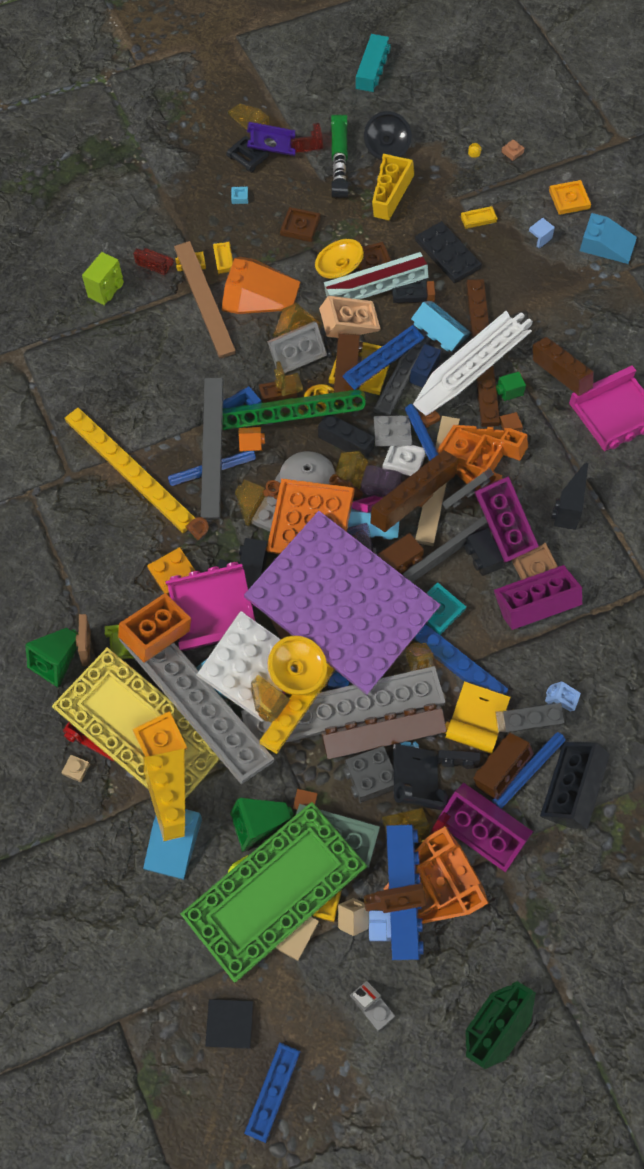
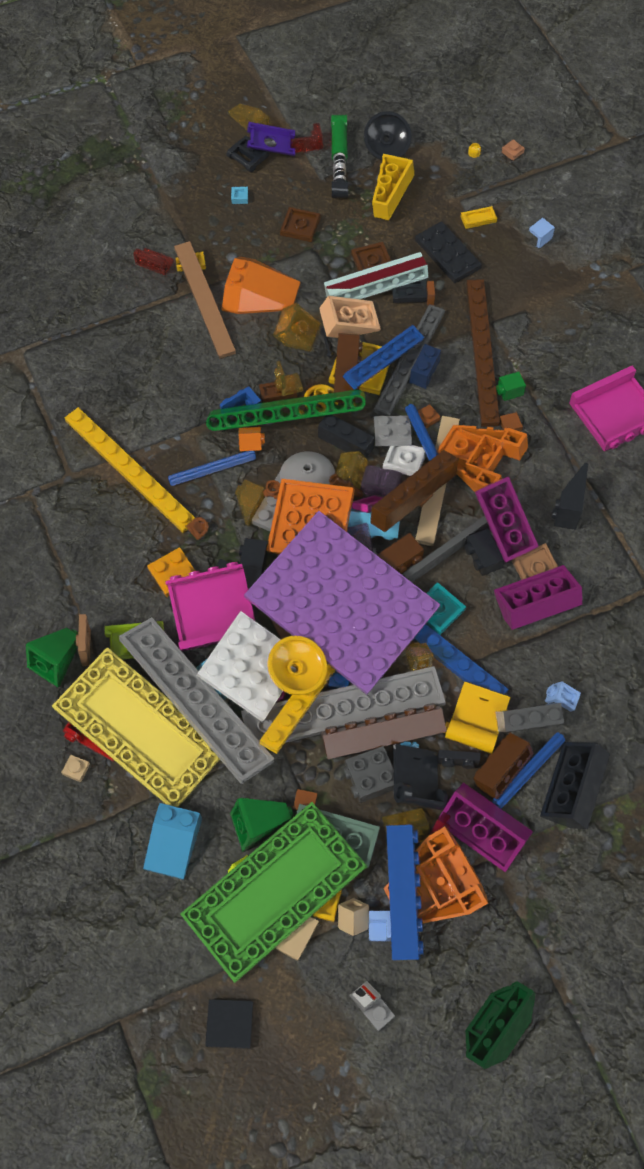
(103, 278): lime brick -> none
(154, 627): orange brick -> none
(159, 736): light orange plate -> none
(167, 790): yellow wedge -> none
(212, 448): dark grey tile -> none
(223, 257): yellow tile -> none
(267, 699): clear yellow slope -> none
(272, 1092): blue tile -> none
(297, 347): light grey plate -> none
(339, 258): yellow dish -> none
(372, 63): teal brick -> none
(396, 899): reddish brown hinge -> none
(440, 326): medium azure slope -> none
(469, 489): dark grey plate -> none
(472, 361): white hinge -> none
(563, 366): reddish brown brick -> none
(569, 197): light orange plate -> none
(607, 239): dark azure slope -> none

